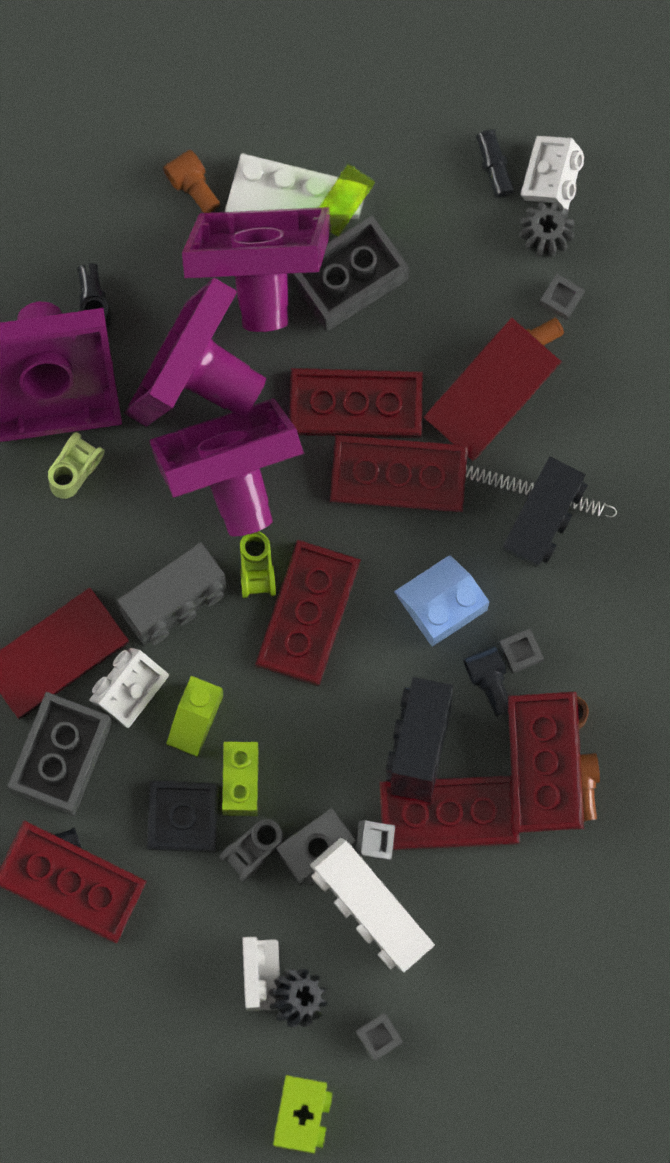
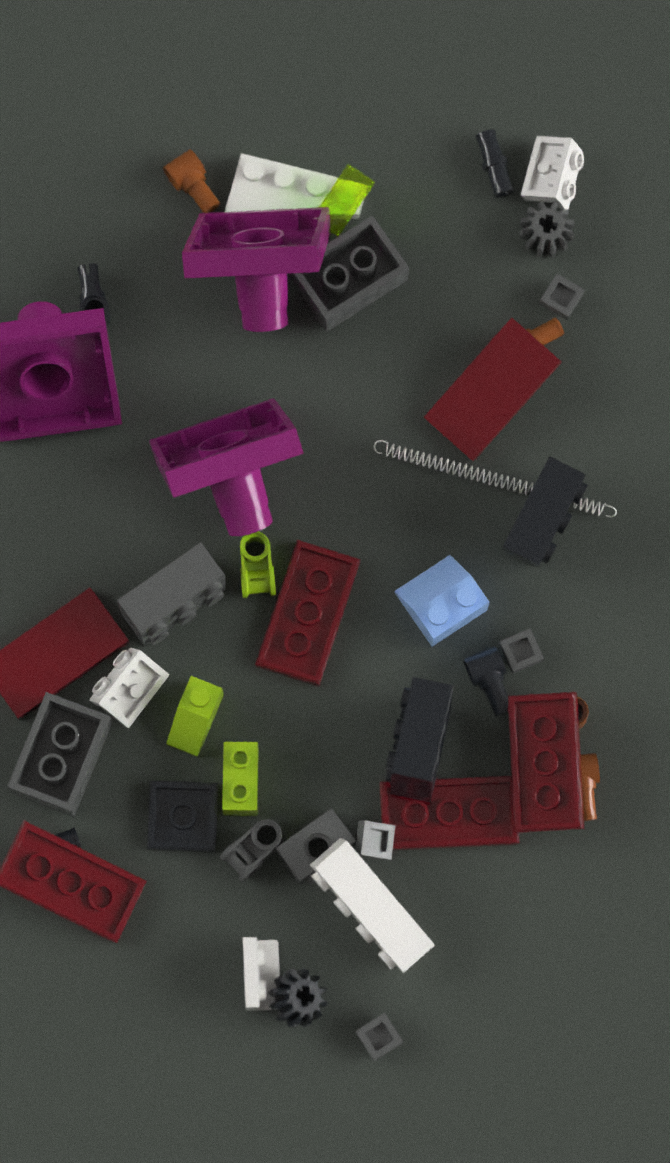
(76, 460): yellowish green piece -> none
(196, 363): magenta piece -> none
(288, 1131): lime brick -> none
(356, 403): dark red tile -> none
(399, 473): dark red tile -> none

